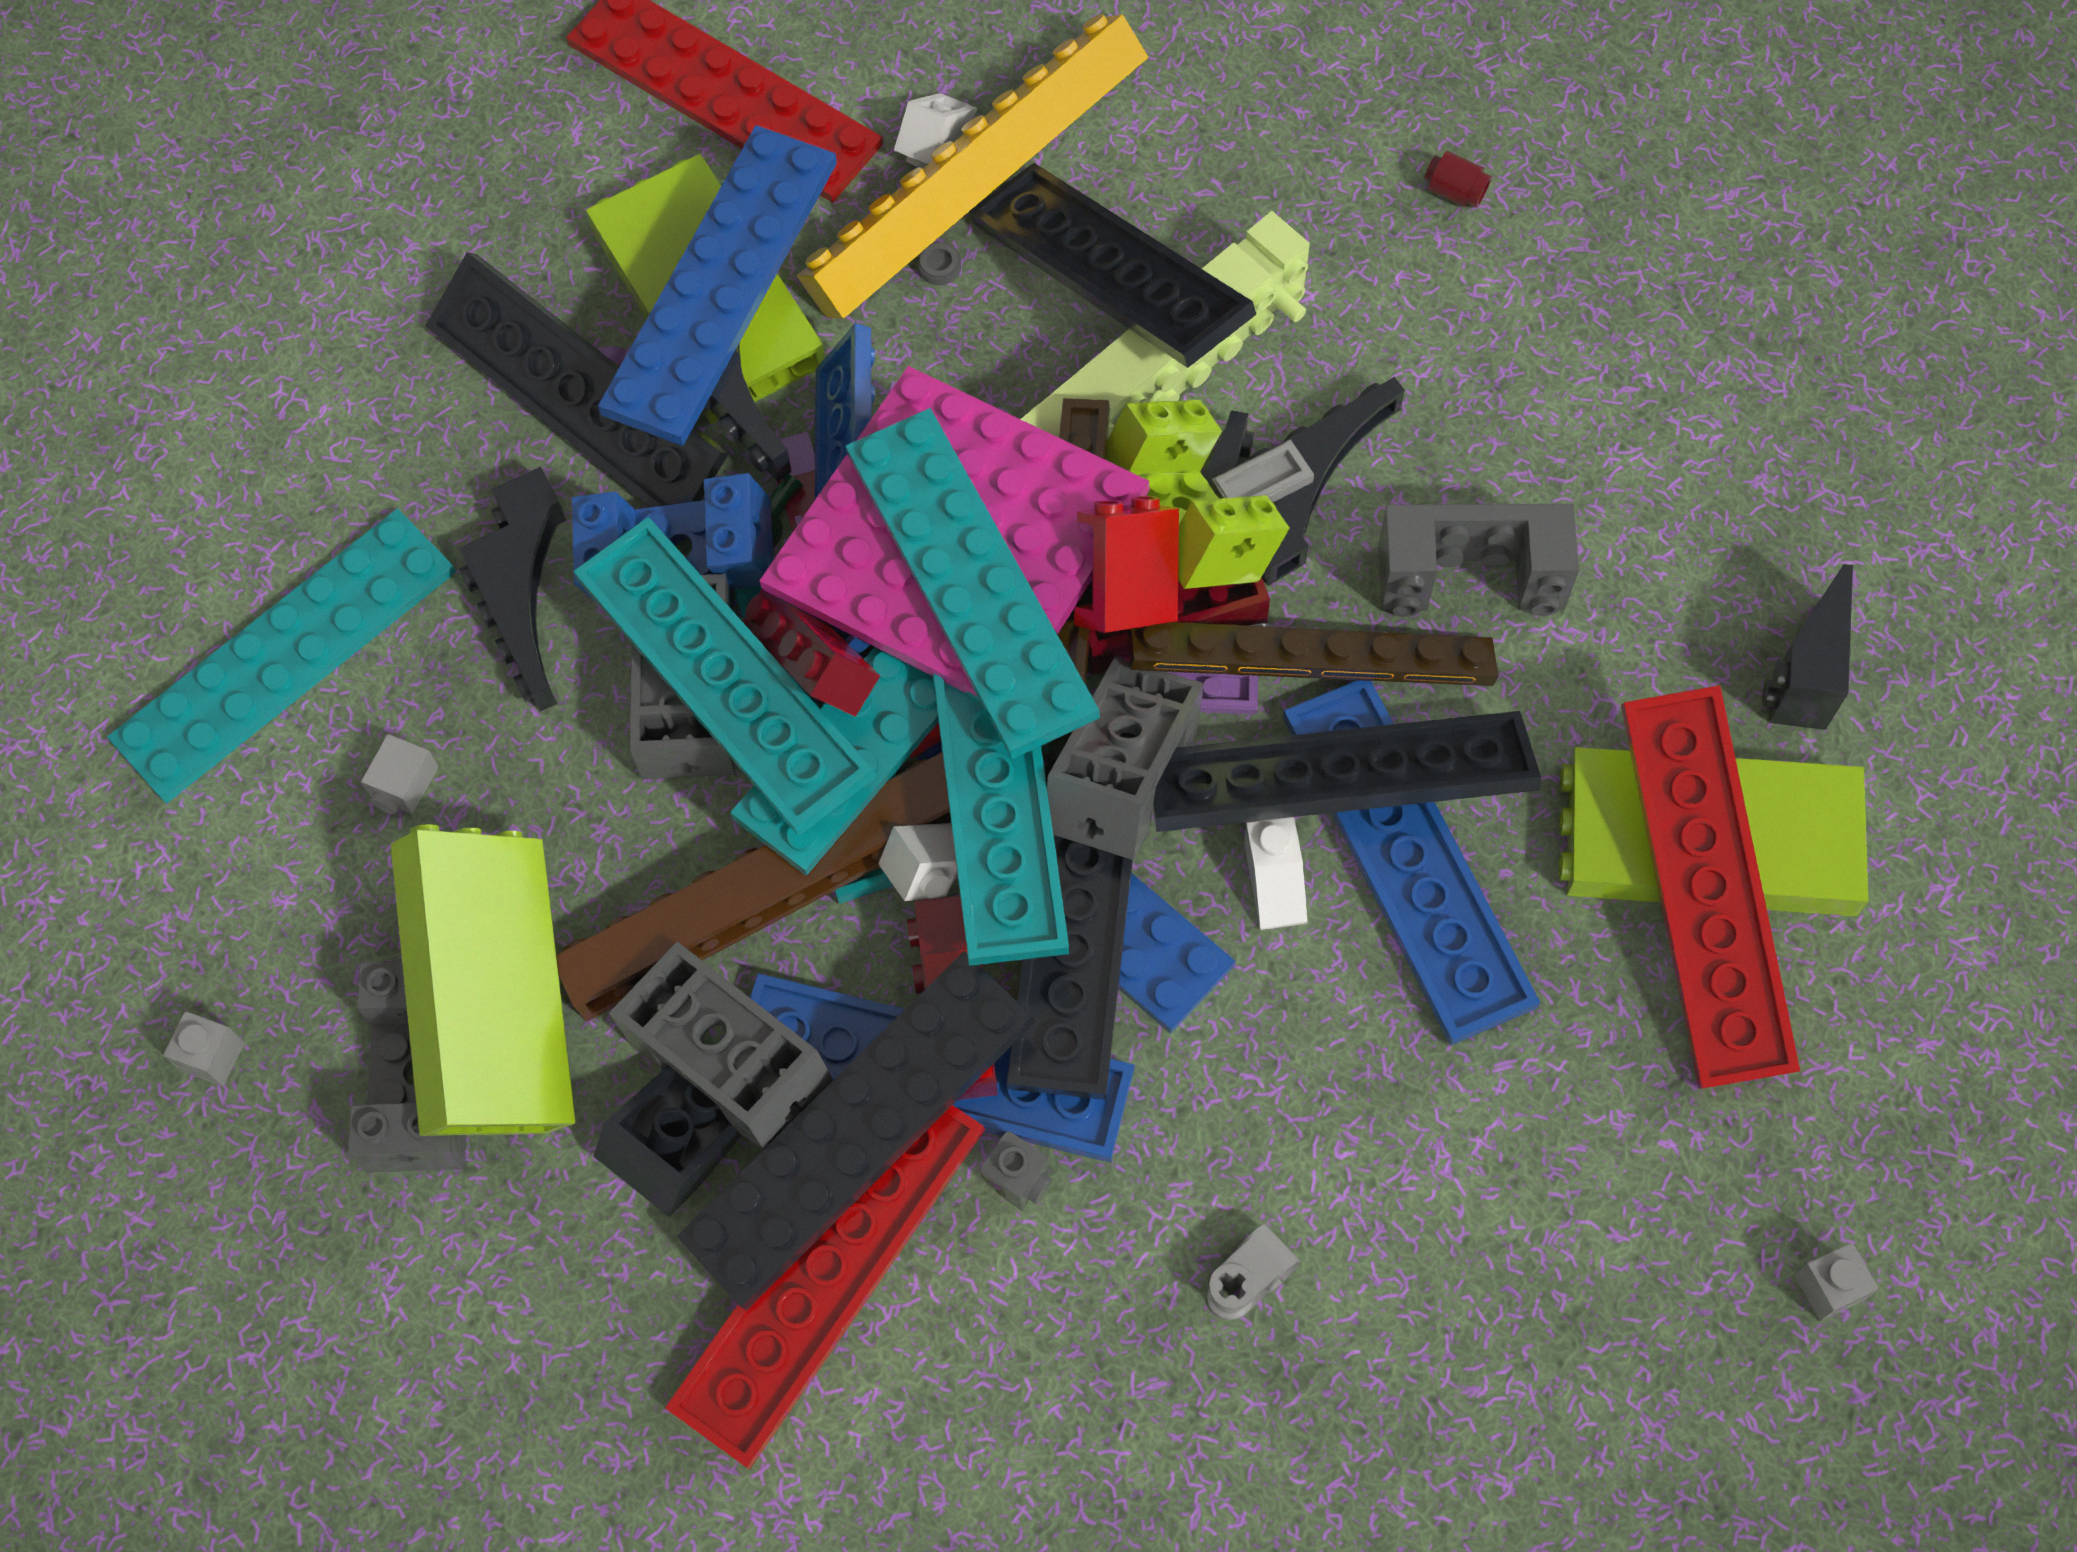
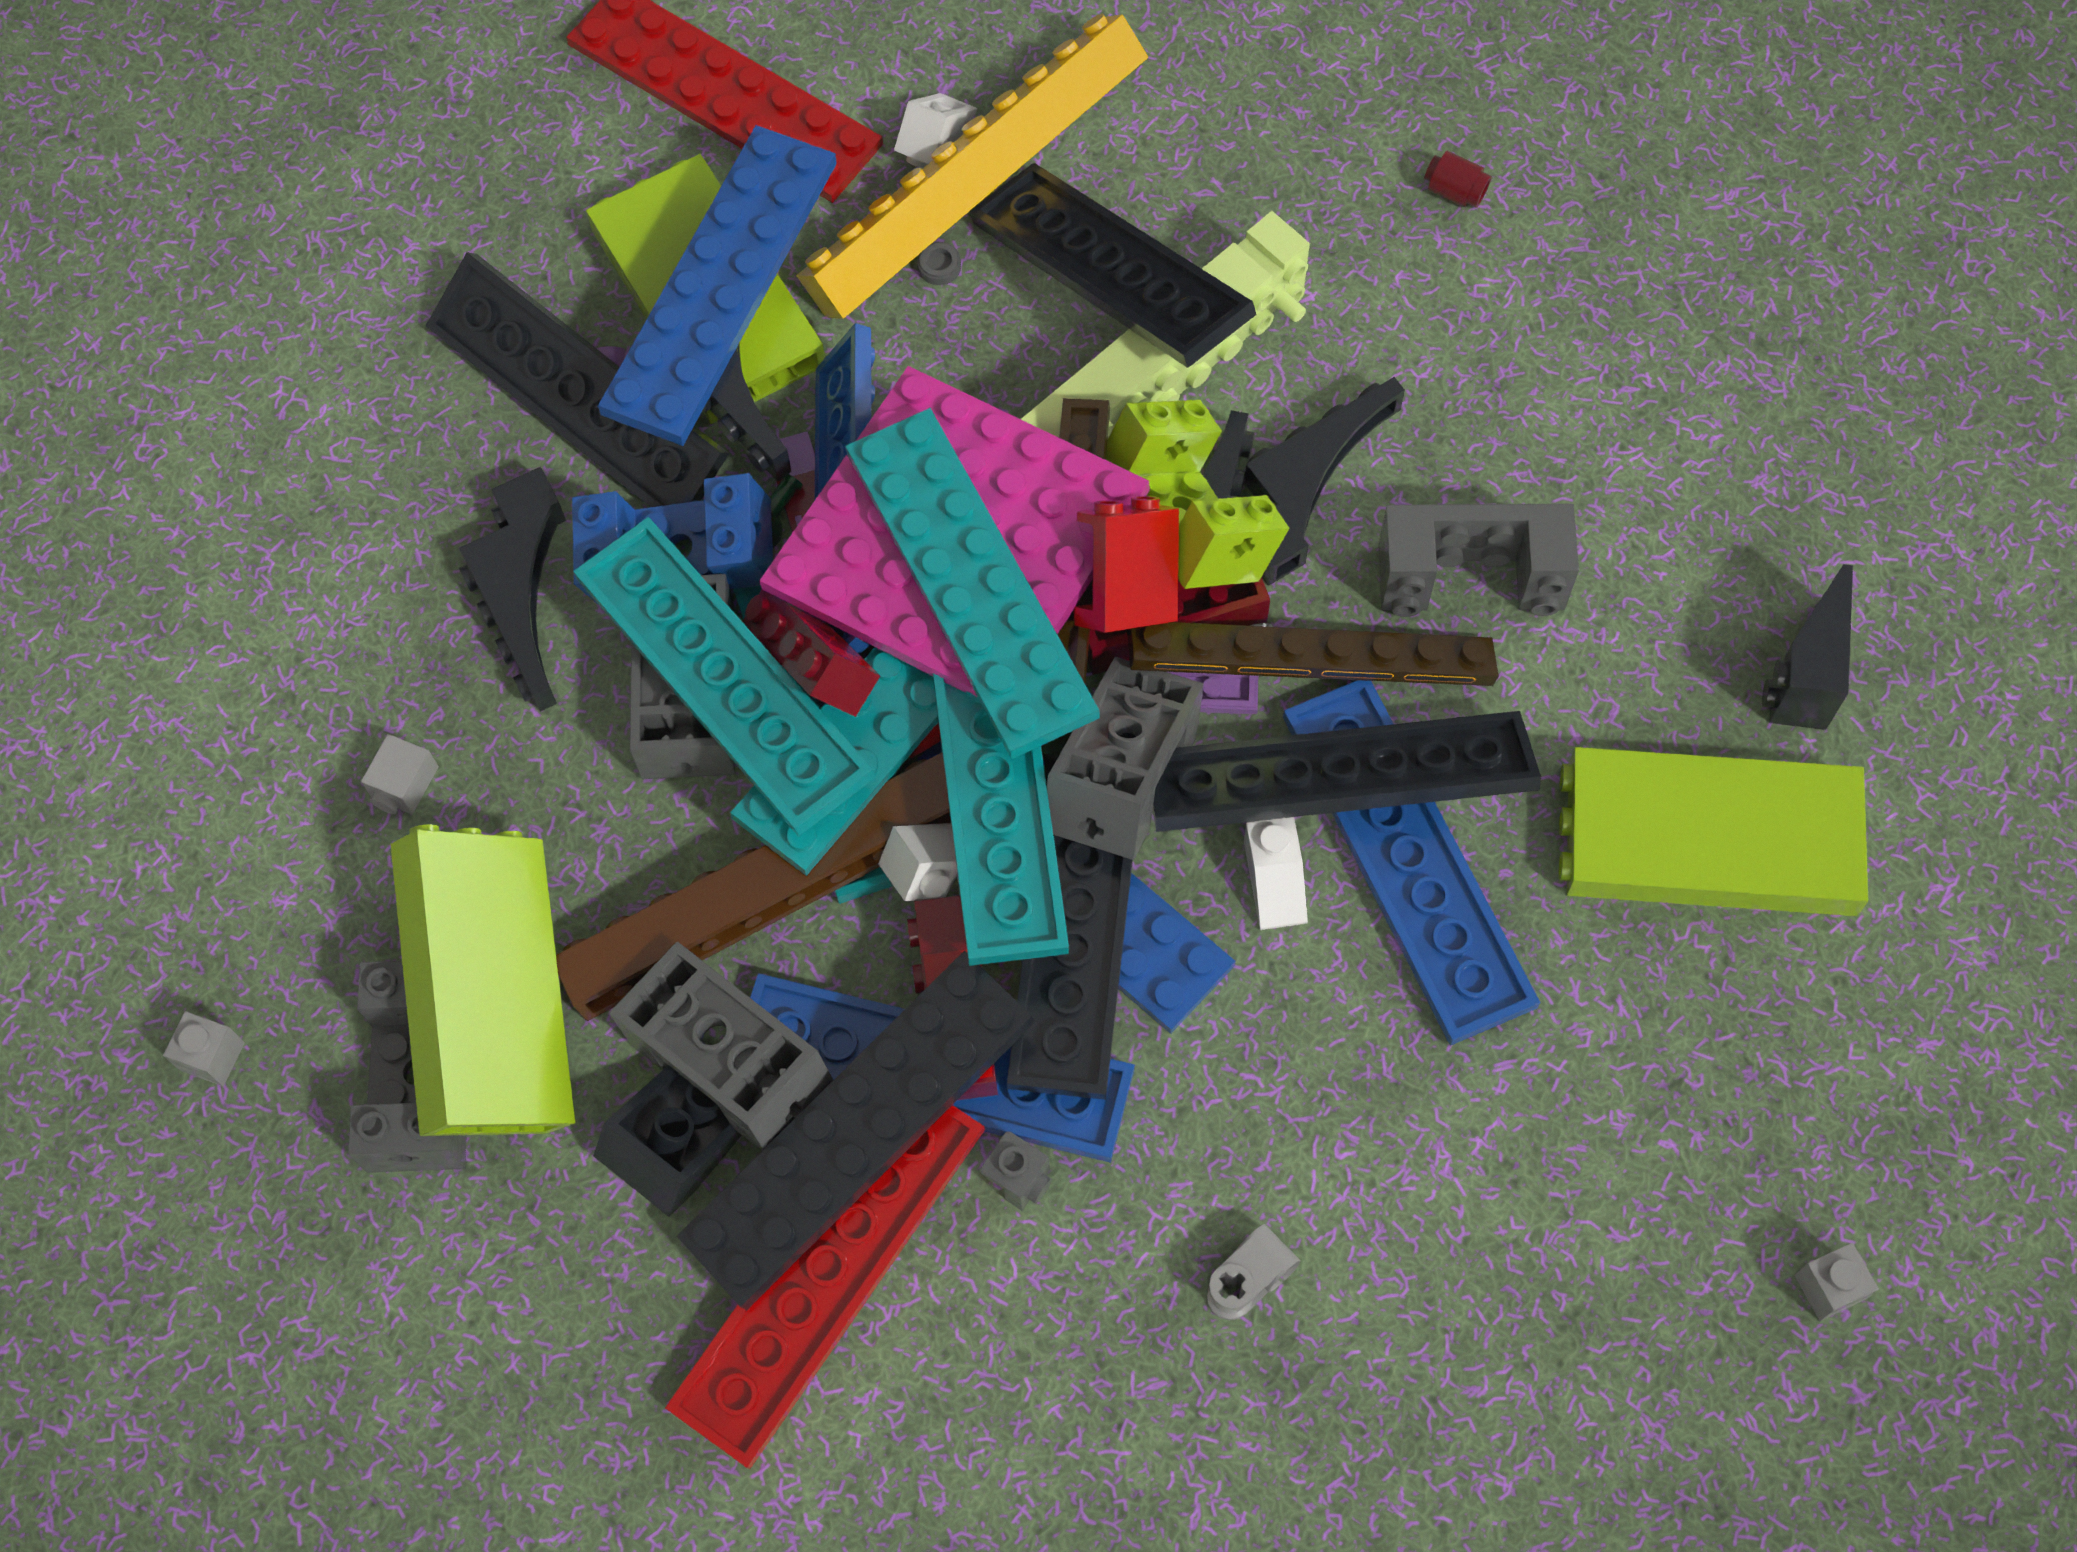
(281, 655): teal plate -> none
(1269, 474): light grey tile -> none
(1710, 887): red plate -> none

